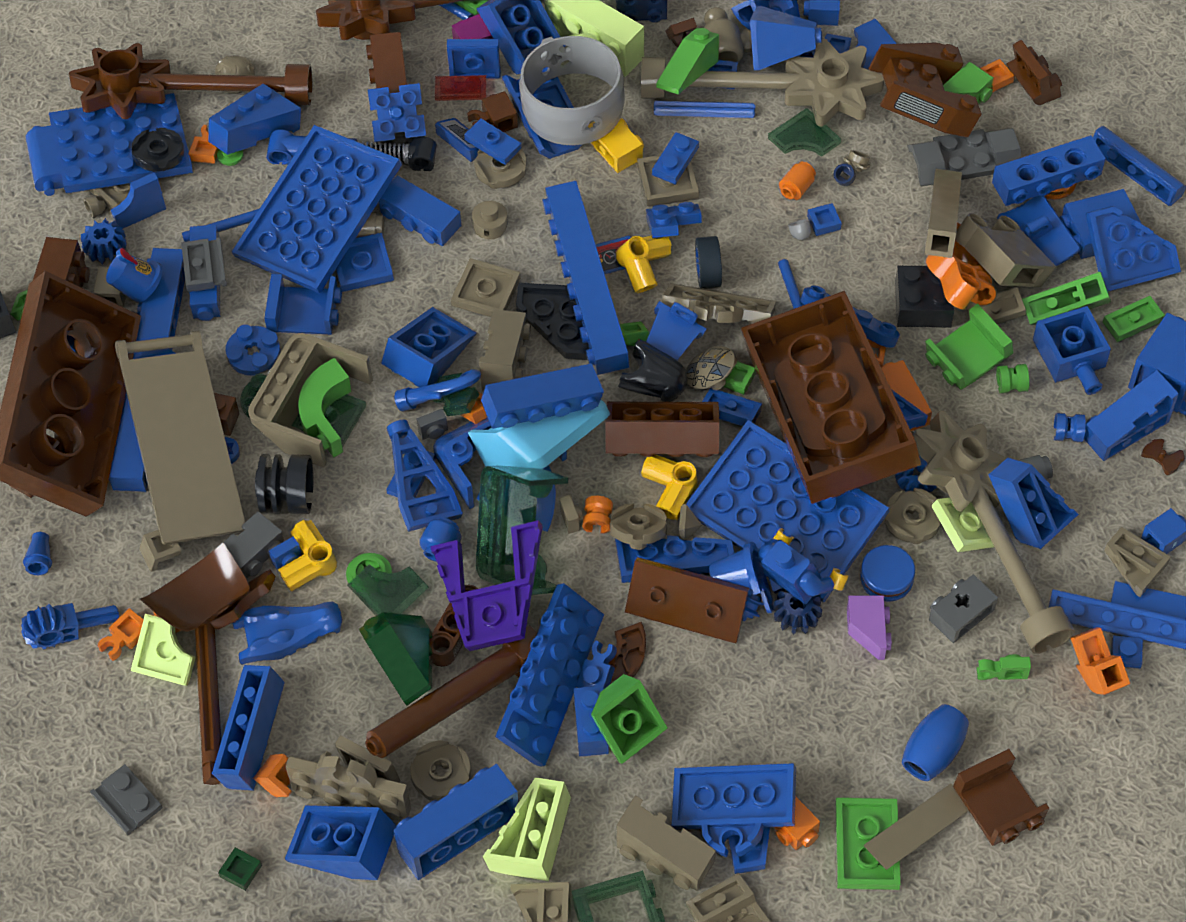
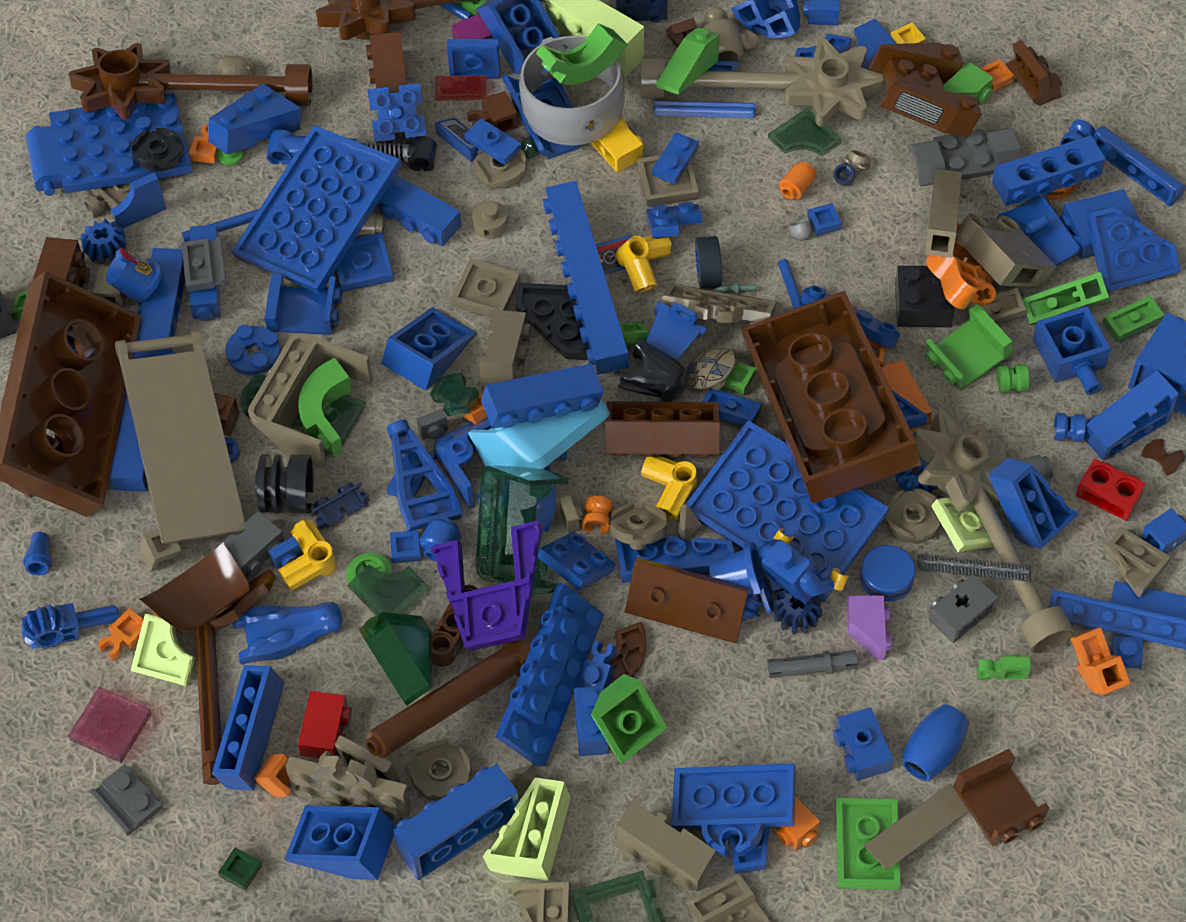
(110, 724): none -> clear pink plate
(323, 723): none -> red brick
(347, 497): none -> dark blue hinge
(405, 546): none -> blue plate
(409, 398): blue plant -> none
(522, 778): none -> dark tan slope
(529, 148): none -> clear green hinge
(576, 560): none -> blue plate
(587, 59): none -> bright green arch
(736, 288): none -> sand green hand
(780, 36): blue slope -> none
(818, 663): none -> dark grey pin
(863, 744): none -> blue brick
(908, 34): none -> yellow plate
(971, 567): none -> dark grey axle
(1078, 130): none -> blue wheel
(1108, 495): none -> red brick

